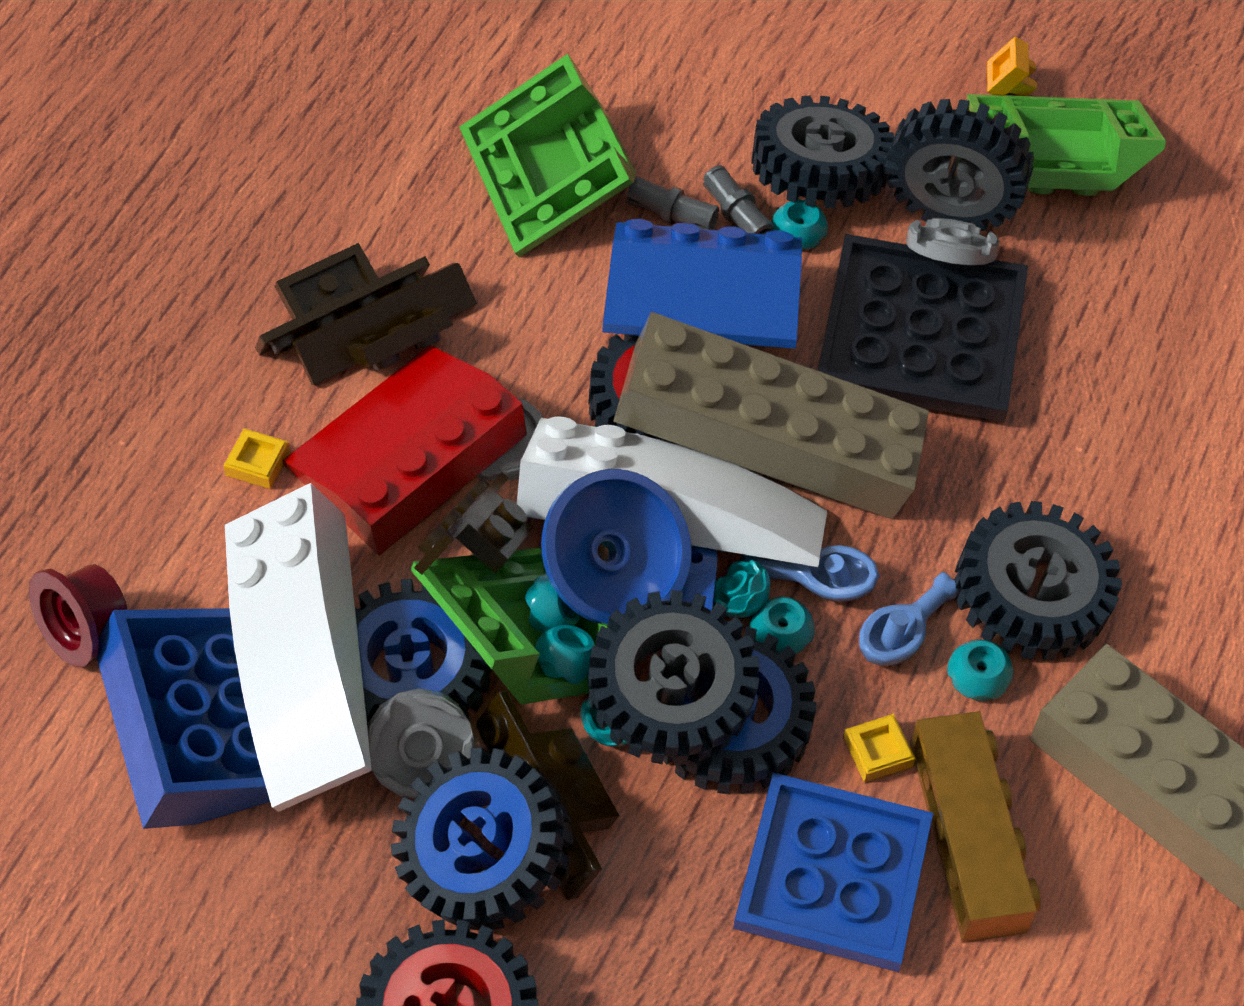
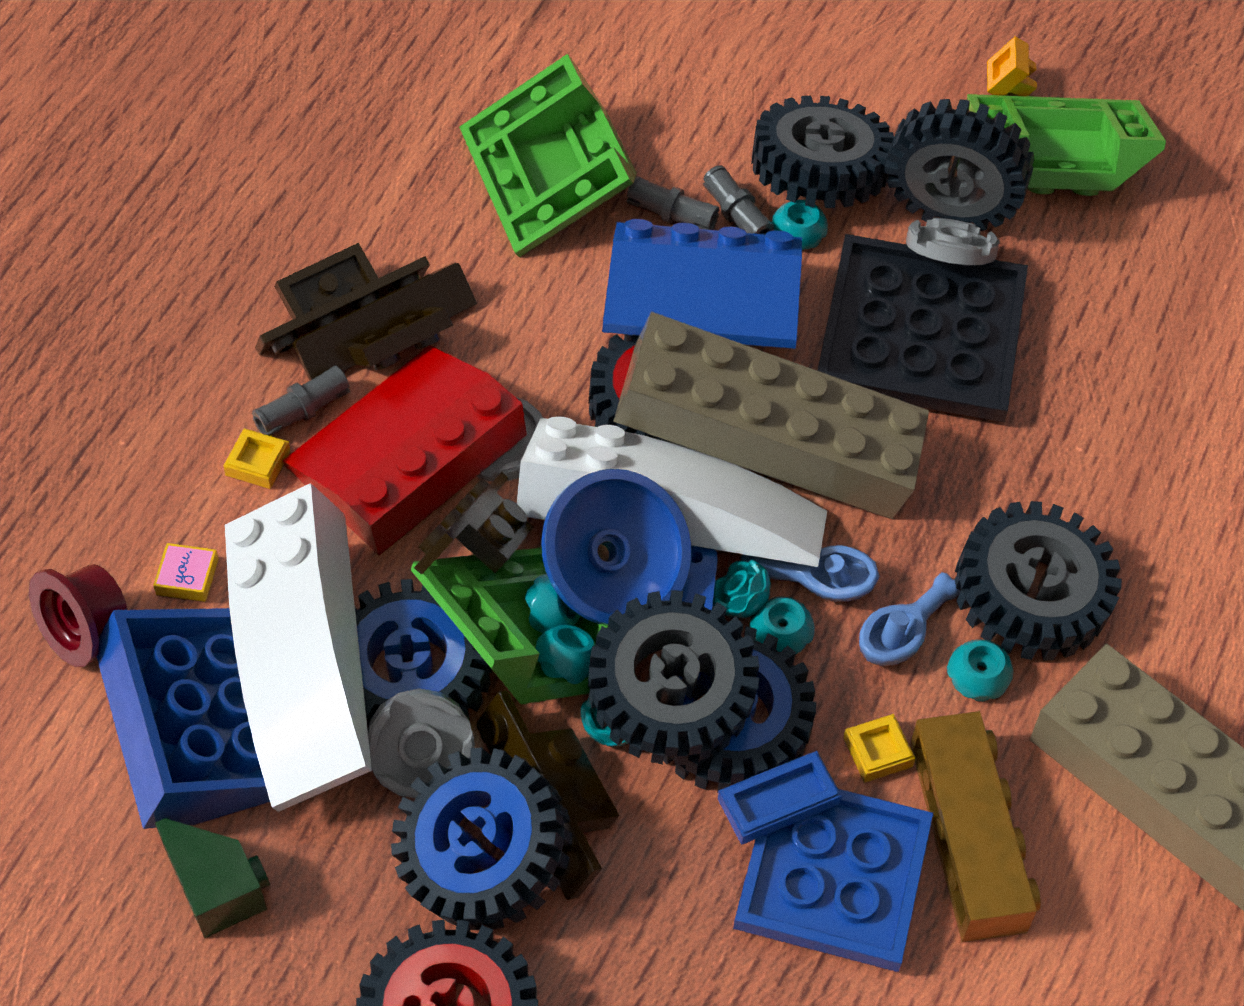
(186, 572): none -> tile
(214, 875): none -> dark green slope
(301, 401): none -> dark grey pin
(779, 797): none -> blue tile

